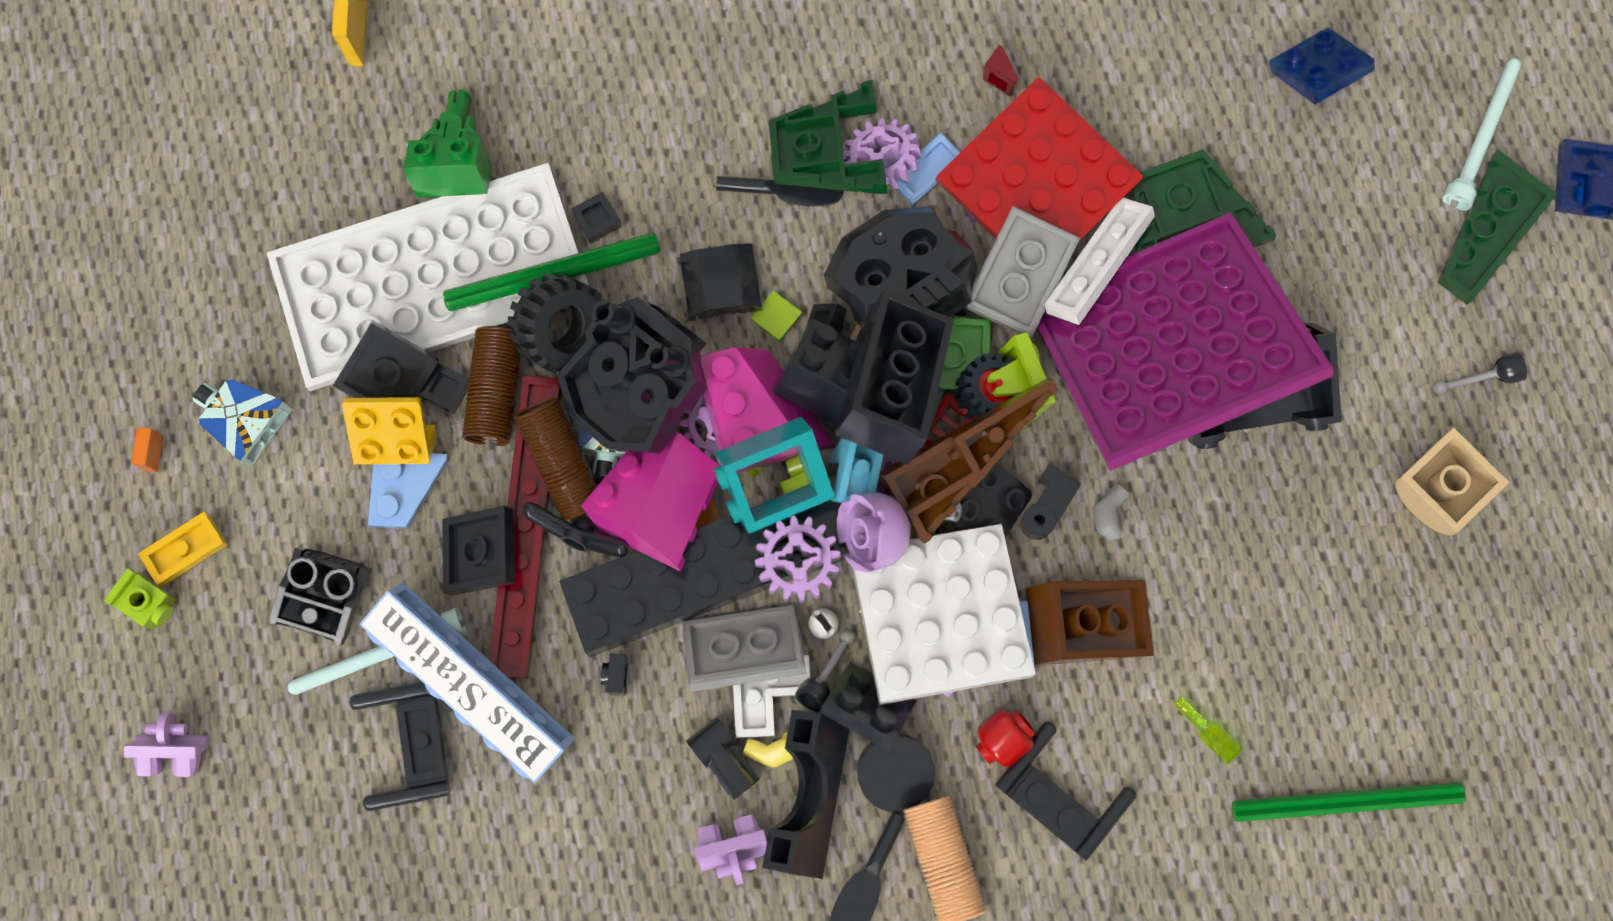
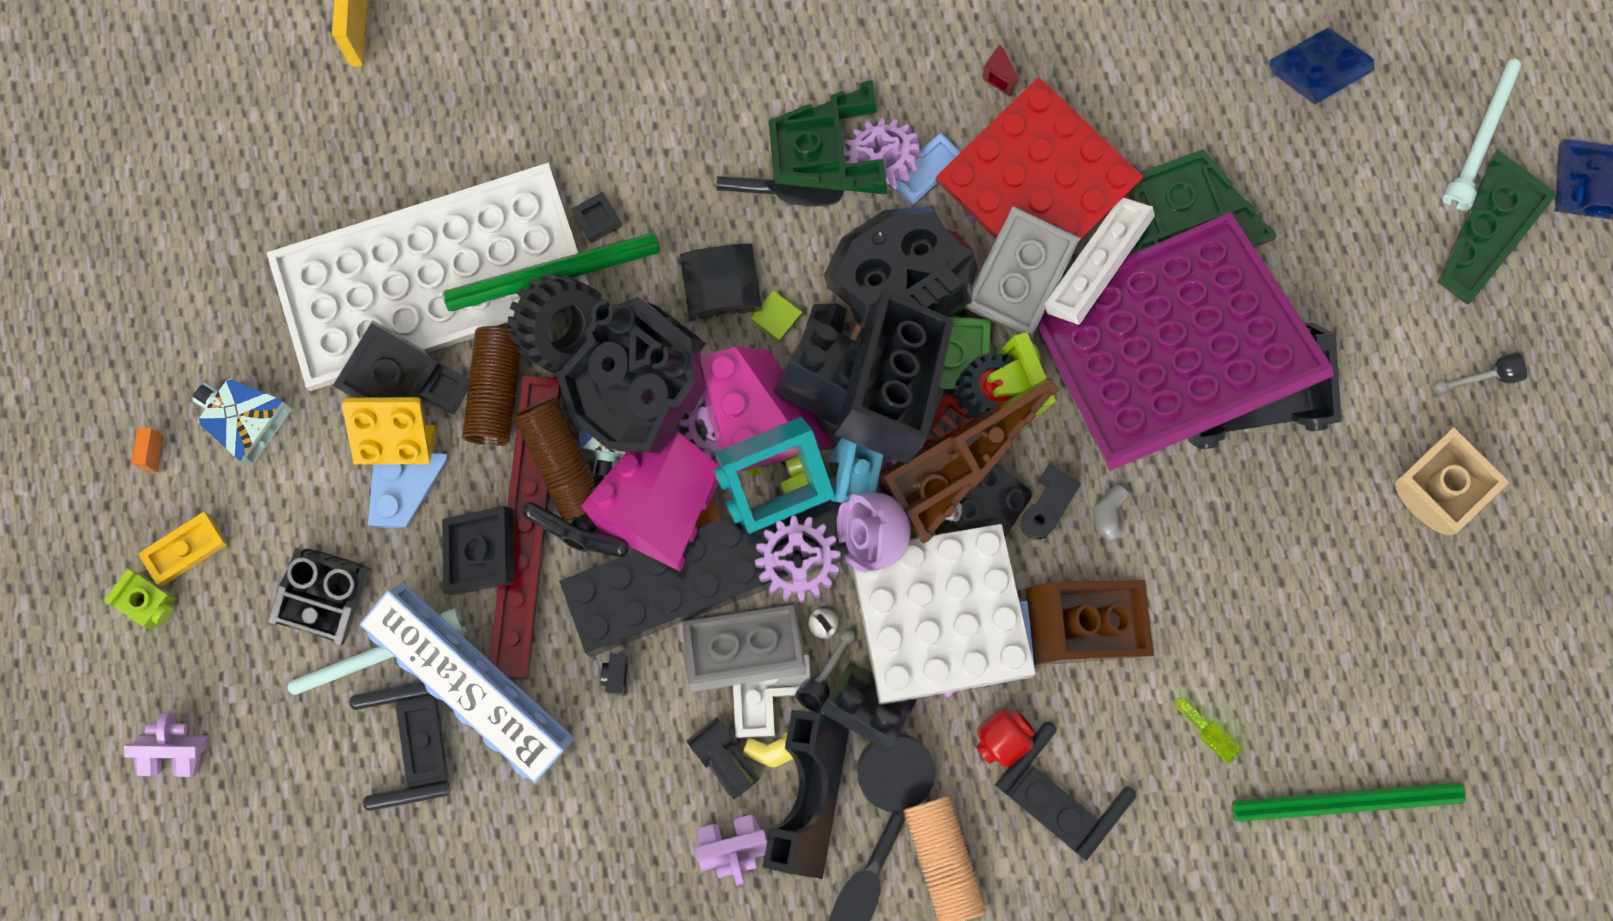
(449, 155): green brick -> none

